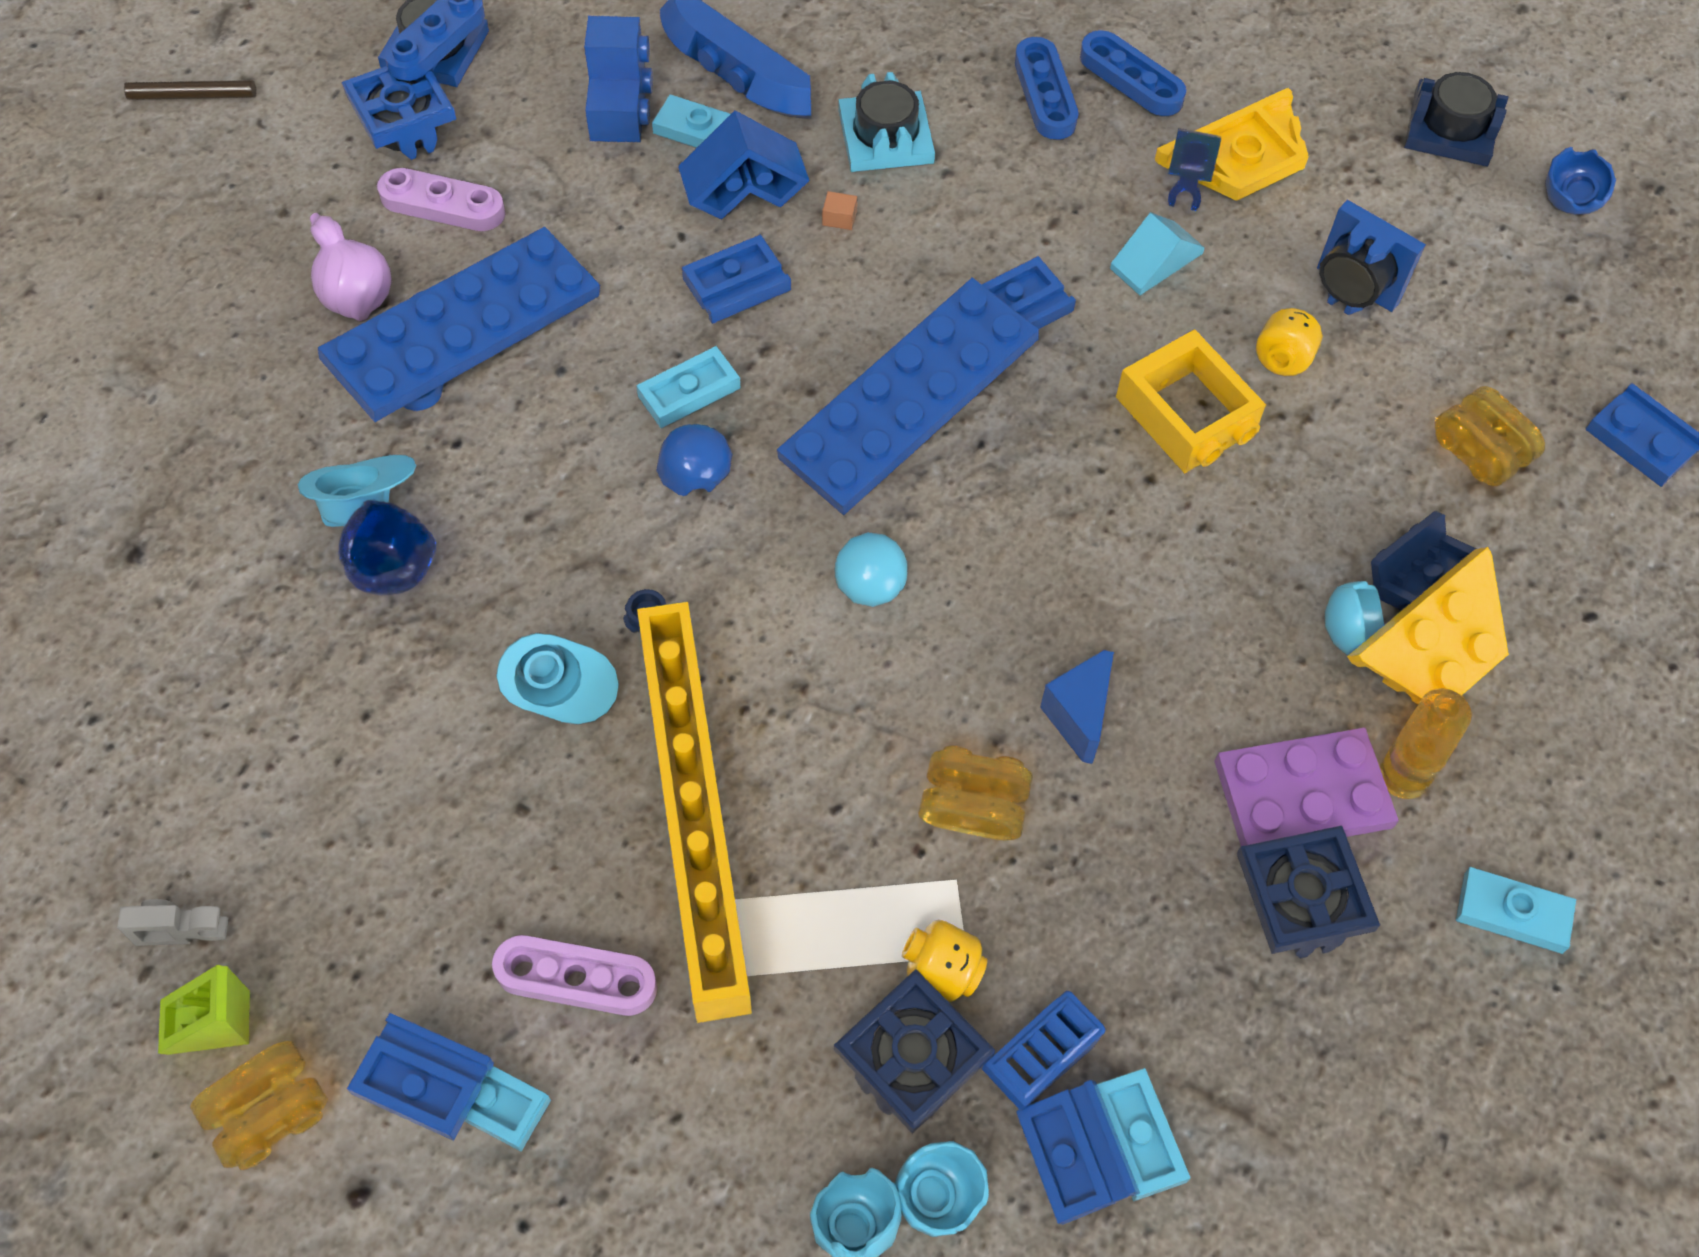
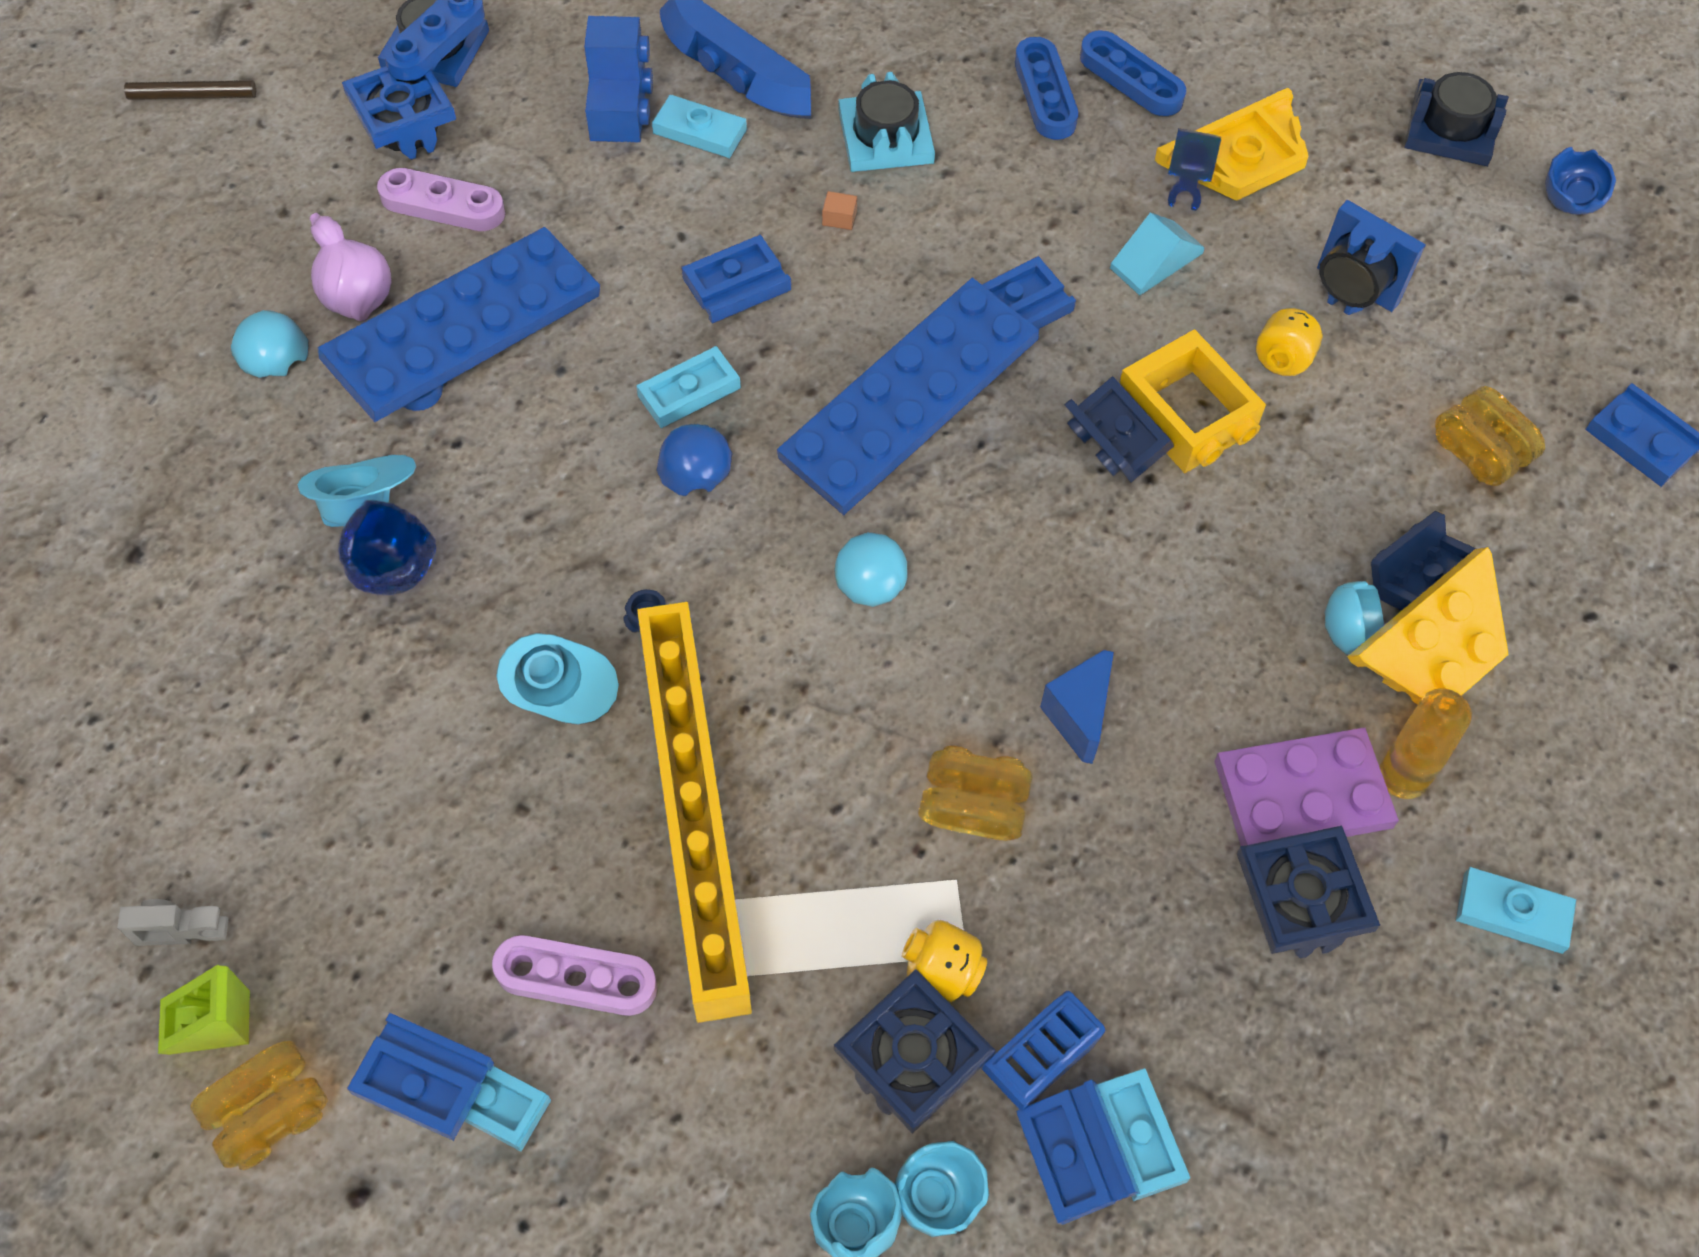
(268, 344): none -> medium azure hair
(742, 160): blue brick -> none
(1120, 428): none -> dark blue bracket

